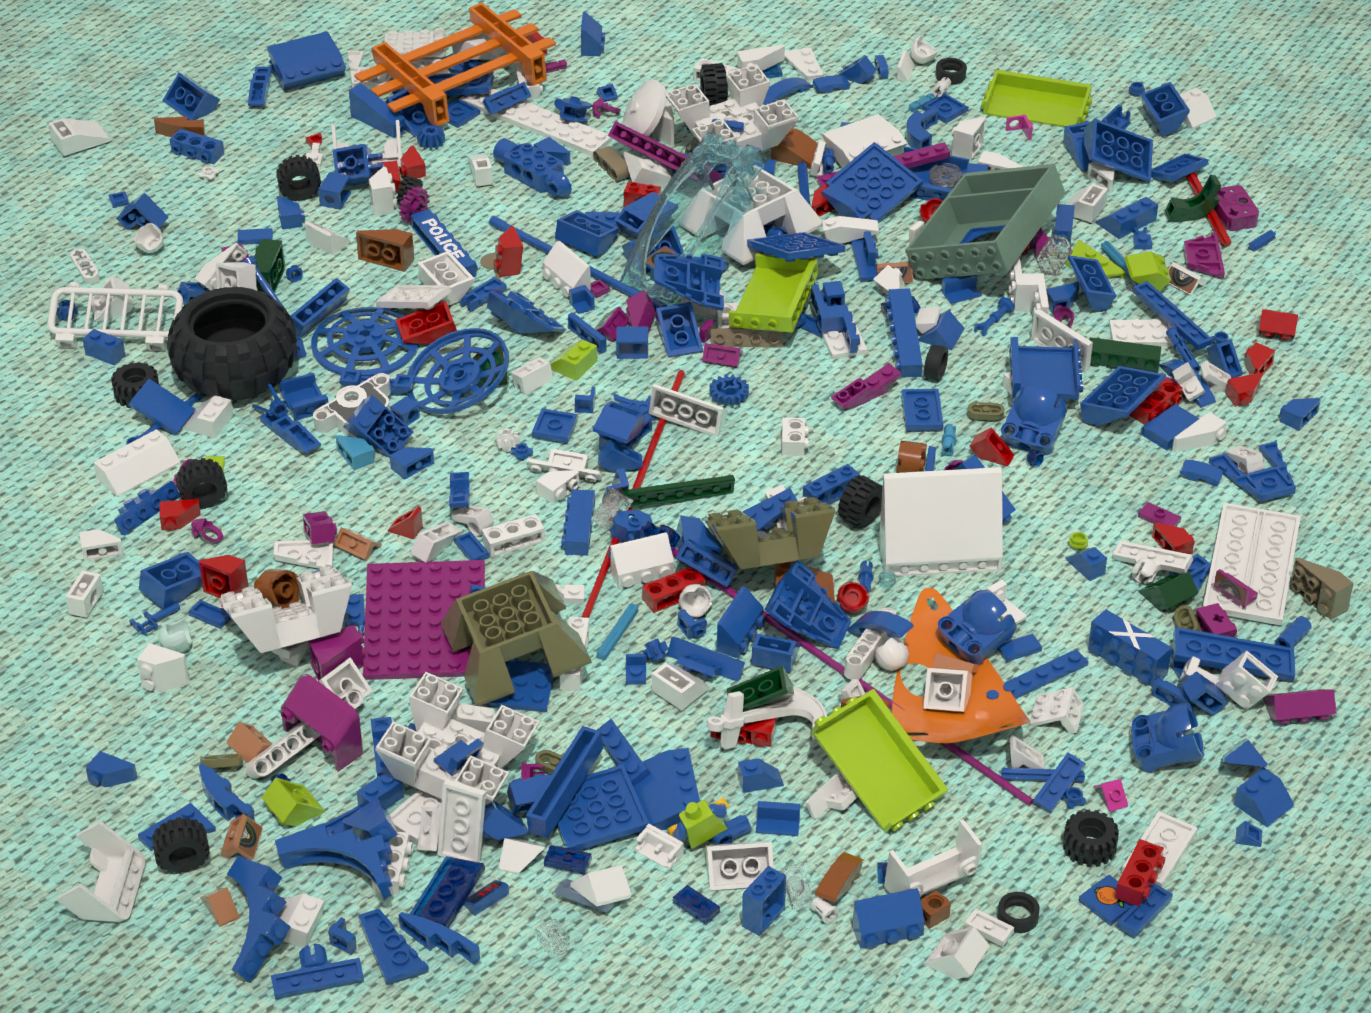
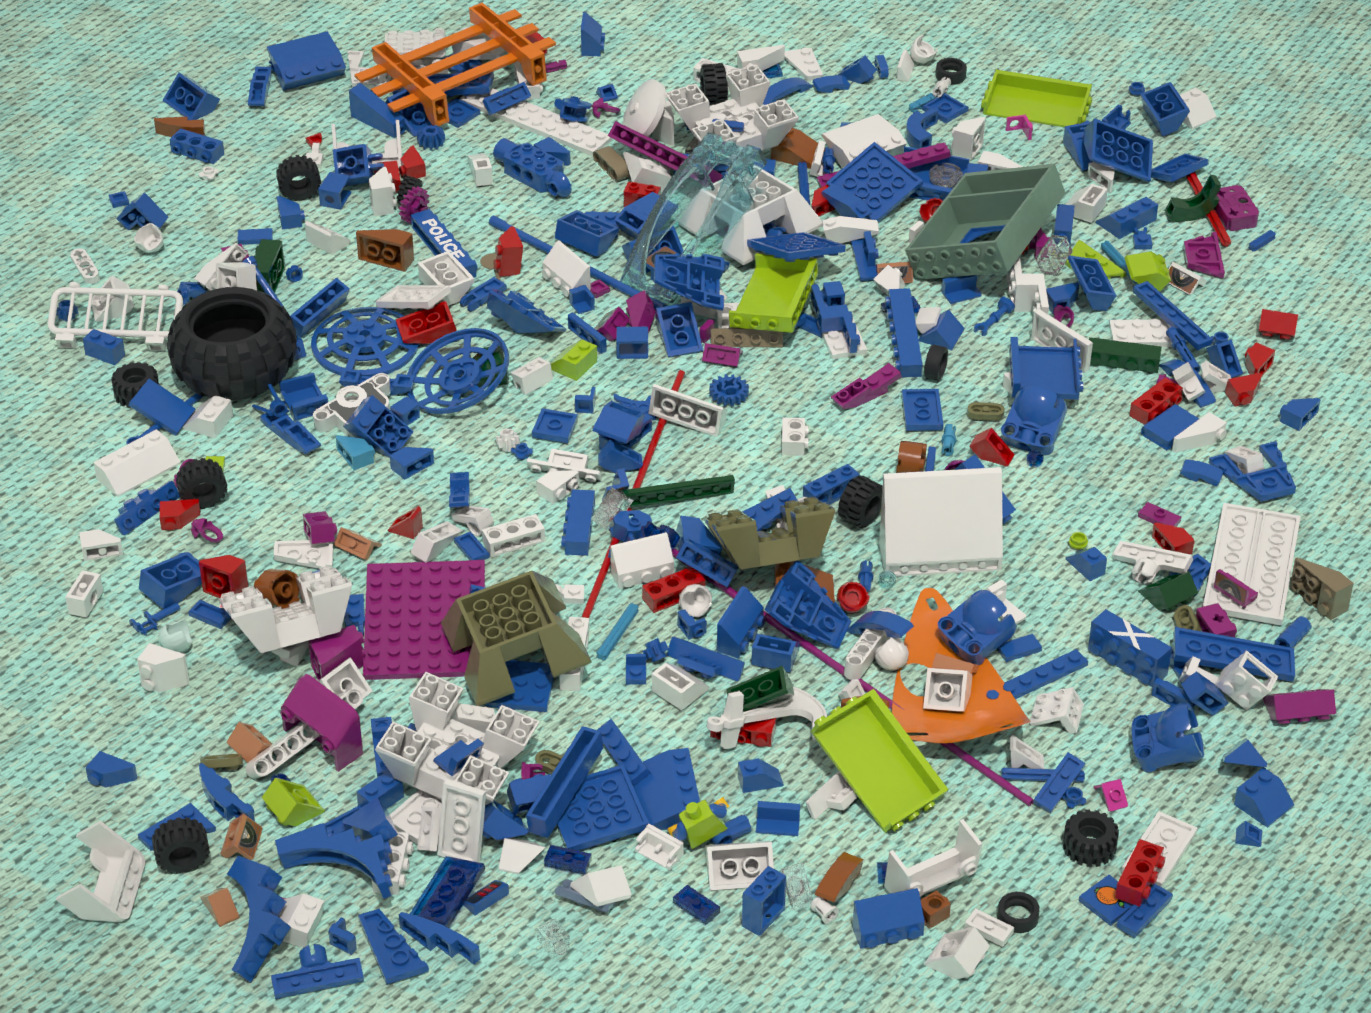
(76, 135): white slope -> none
(1119, 394): blue slope -> none

